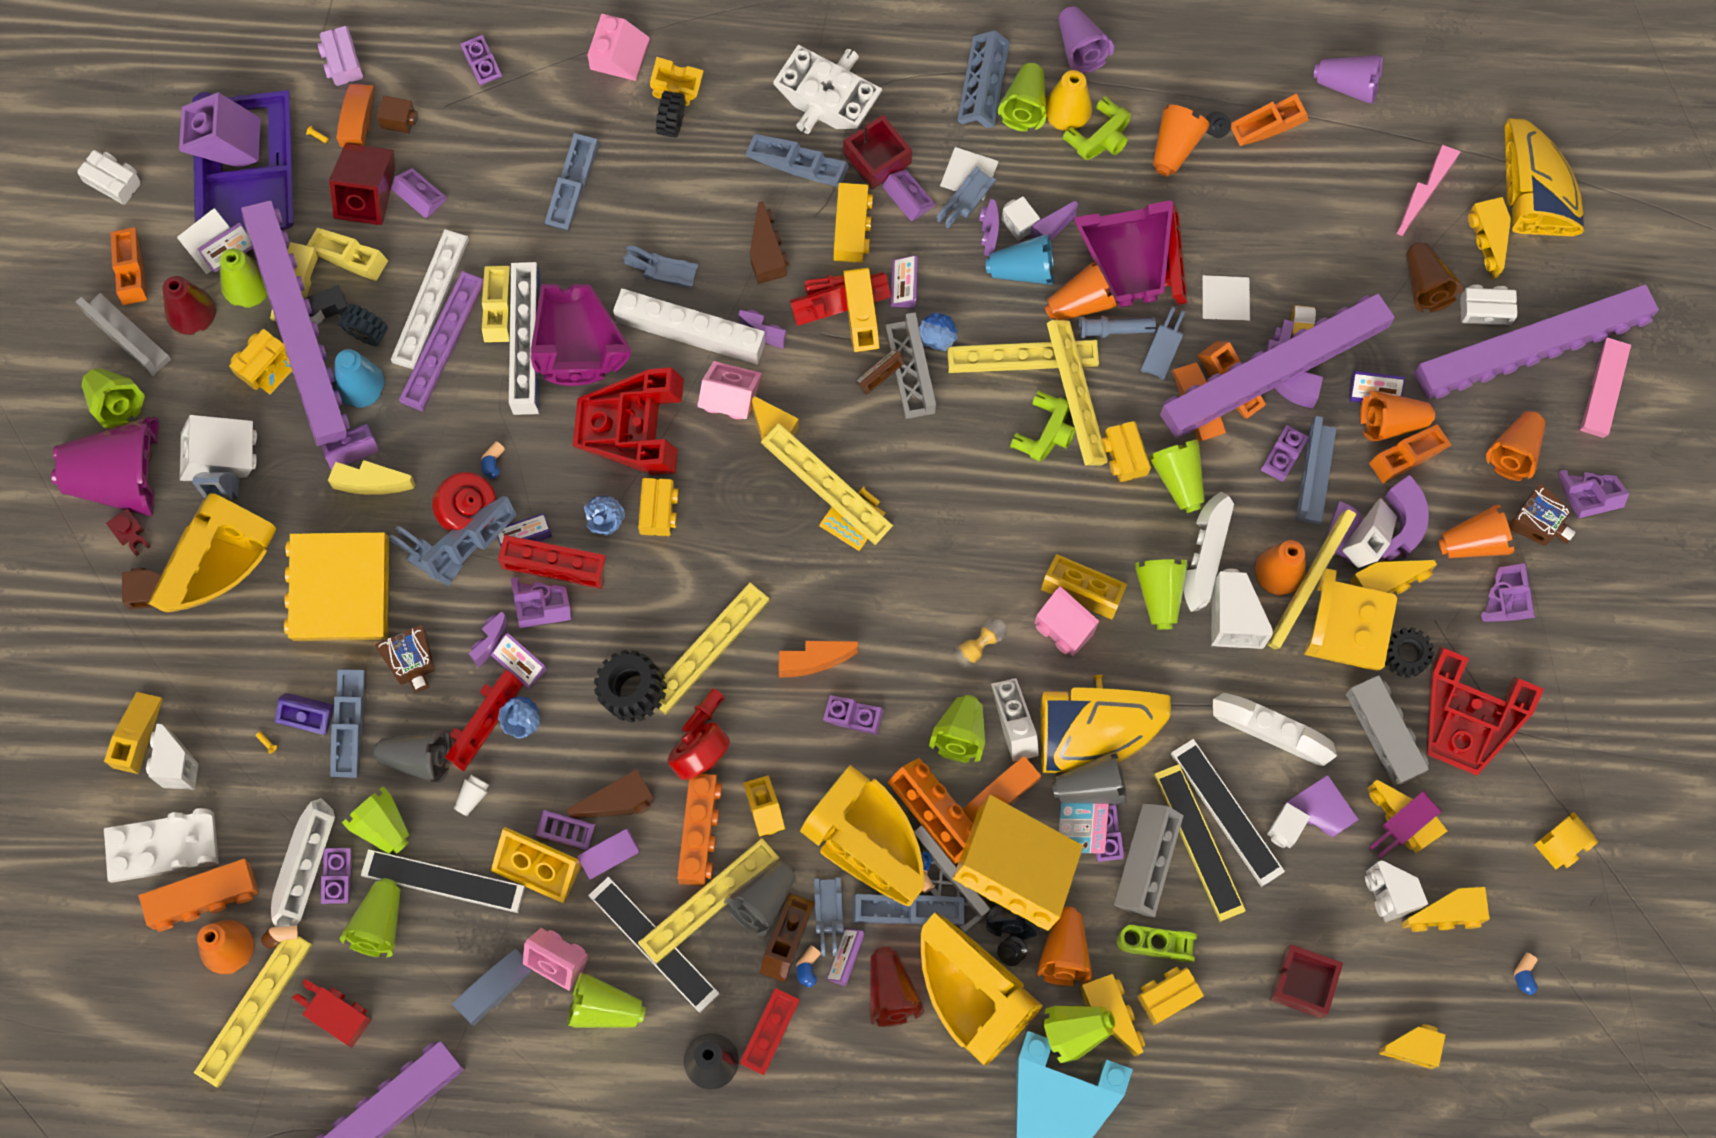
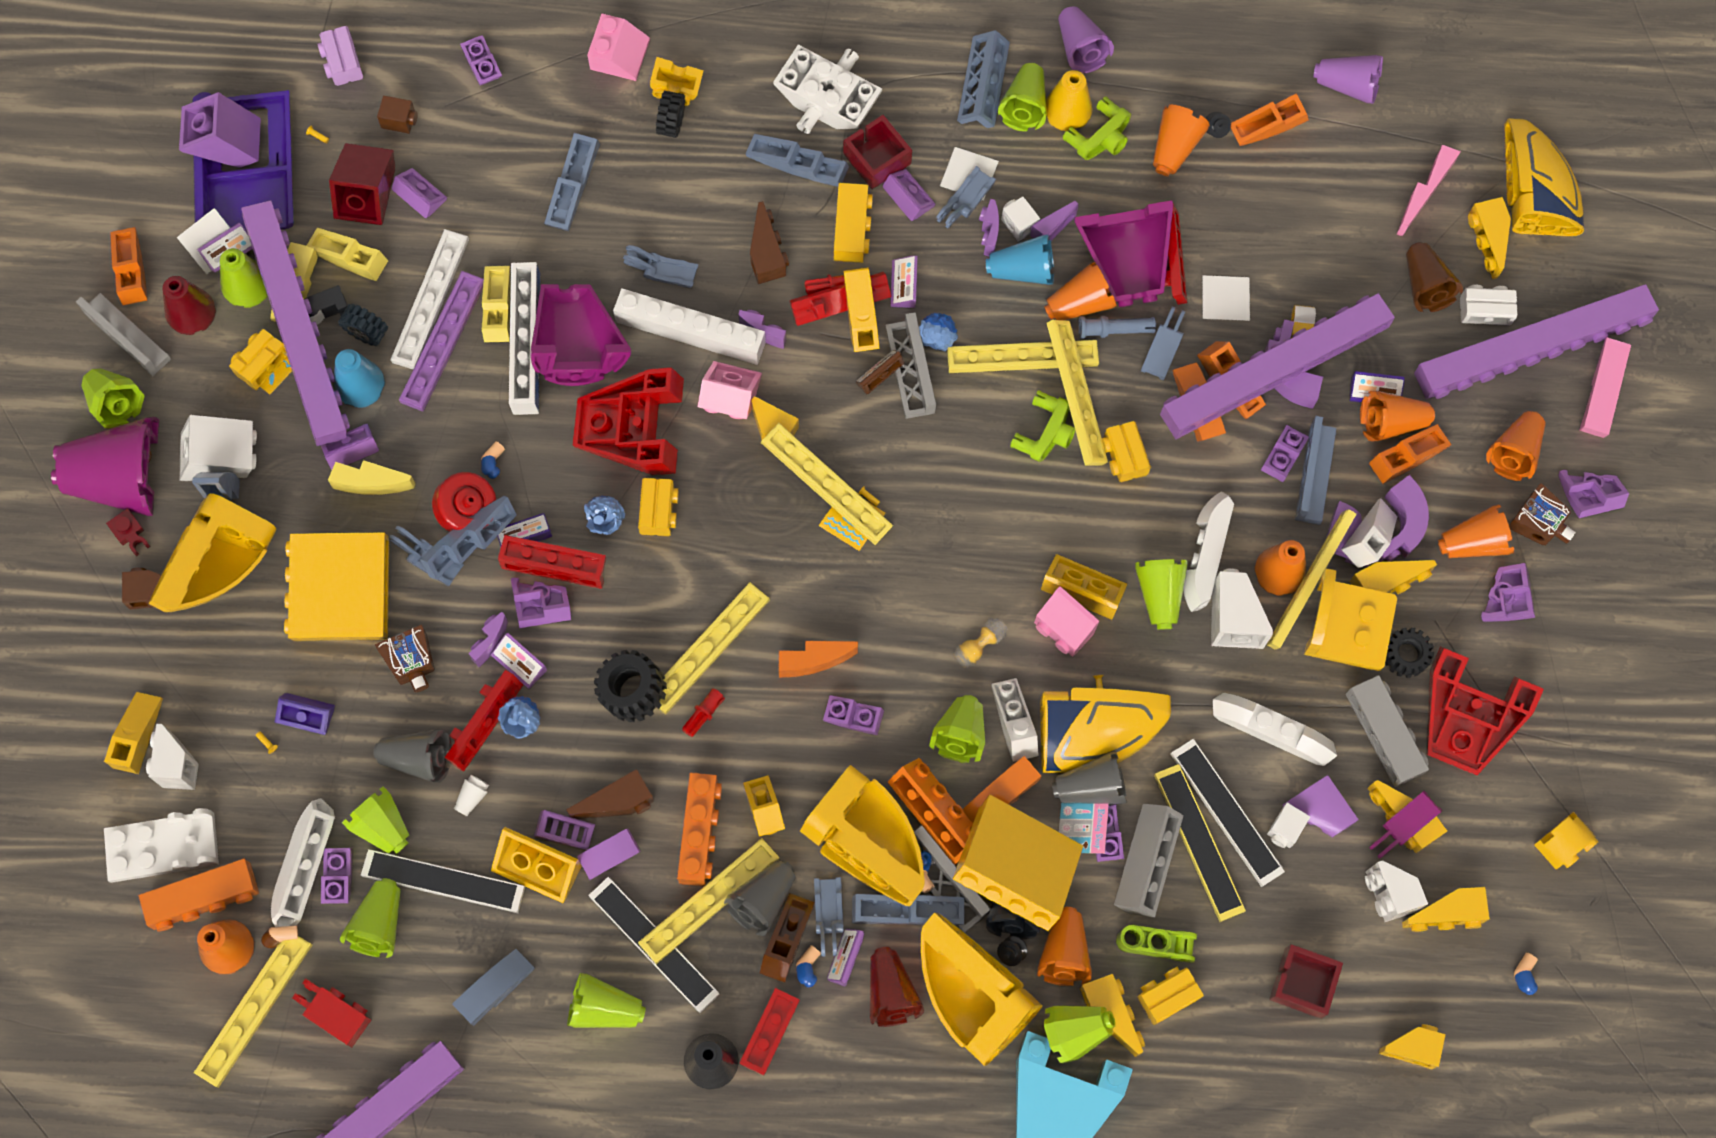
(109, 177): white brick -> none
(348, 723): sand blue slope -> none
(355, 115): orange slope -> none
(554, 958): bright pink slope -> none
(698, 751): red wheel -> none
(1181, 474): lime cone -> none

